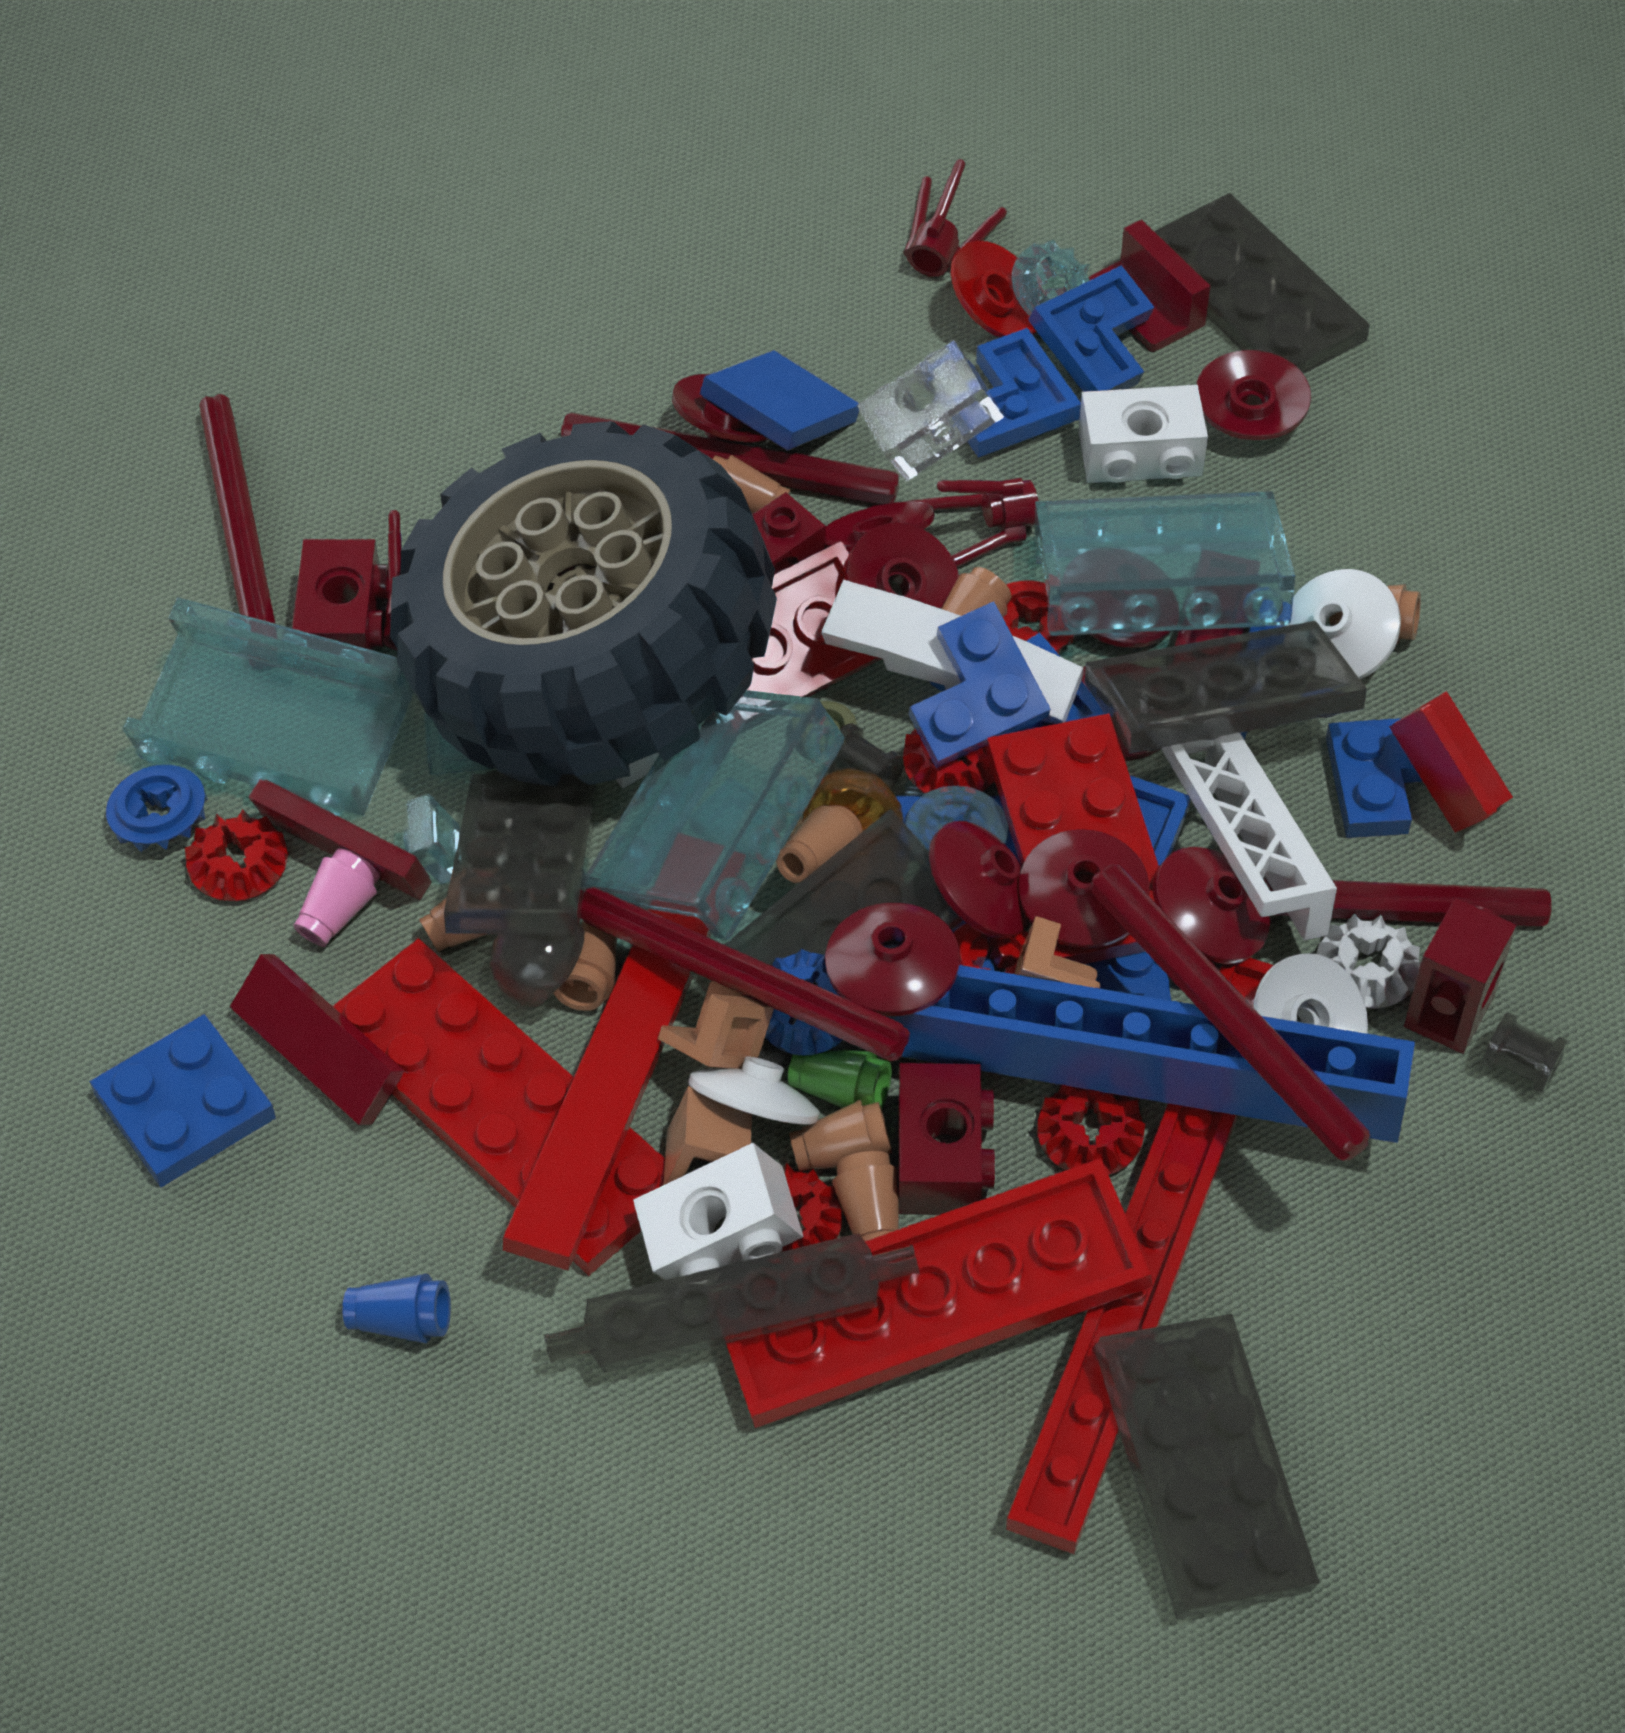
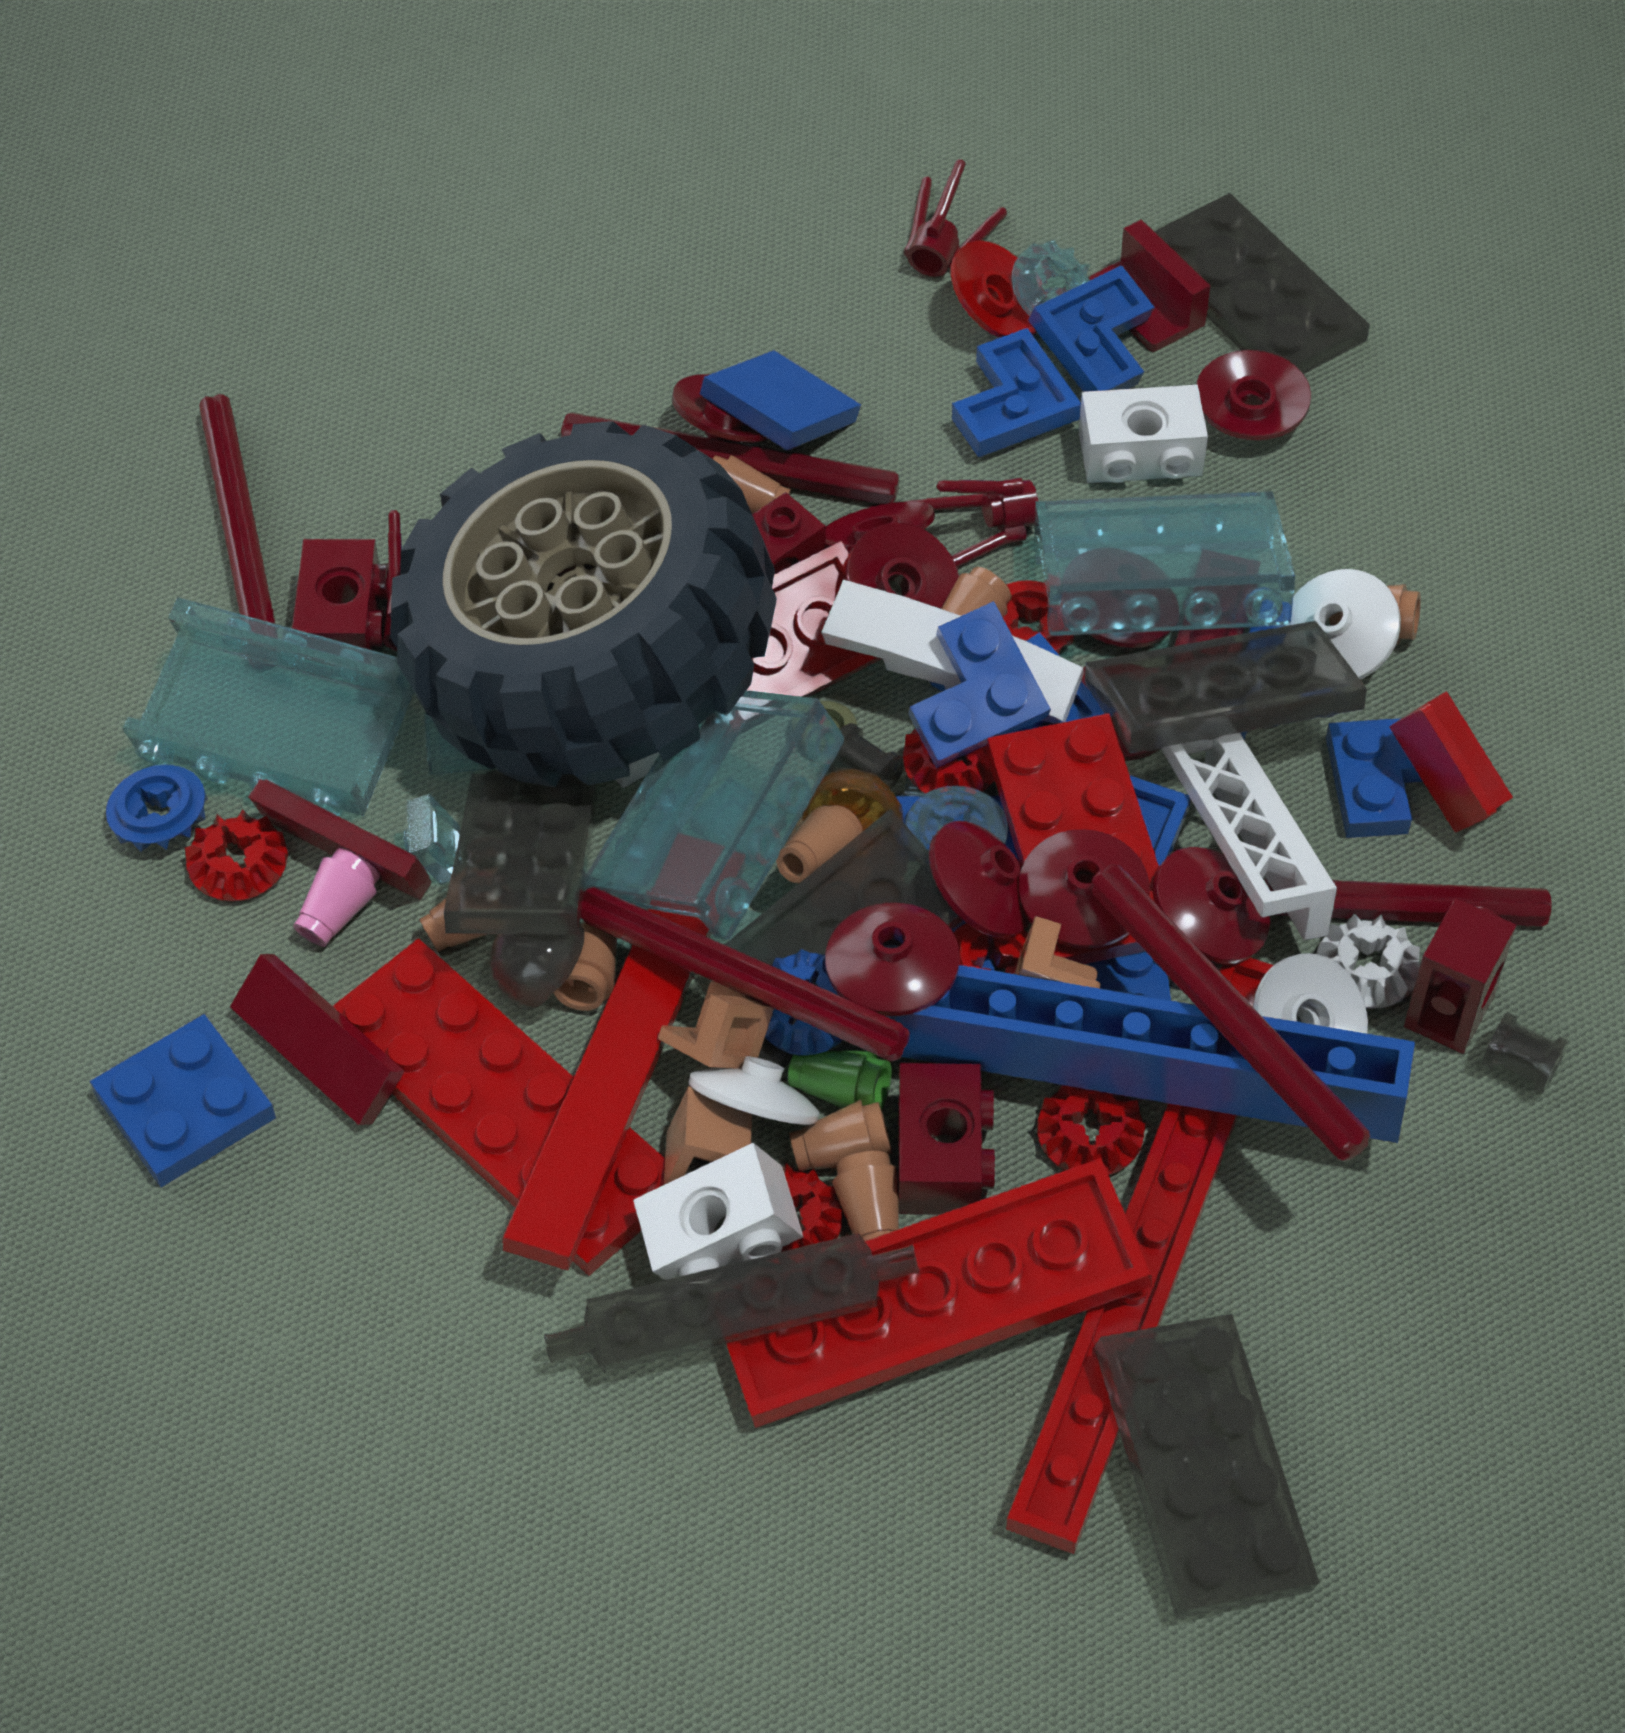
(400, 1308): blue cone -> none
(930, 410): clear brick -> none

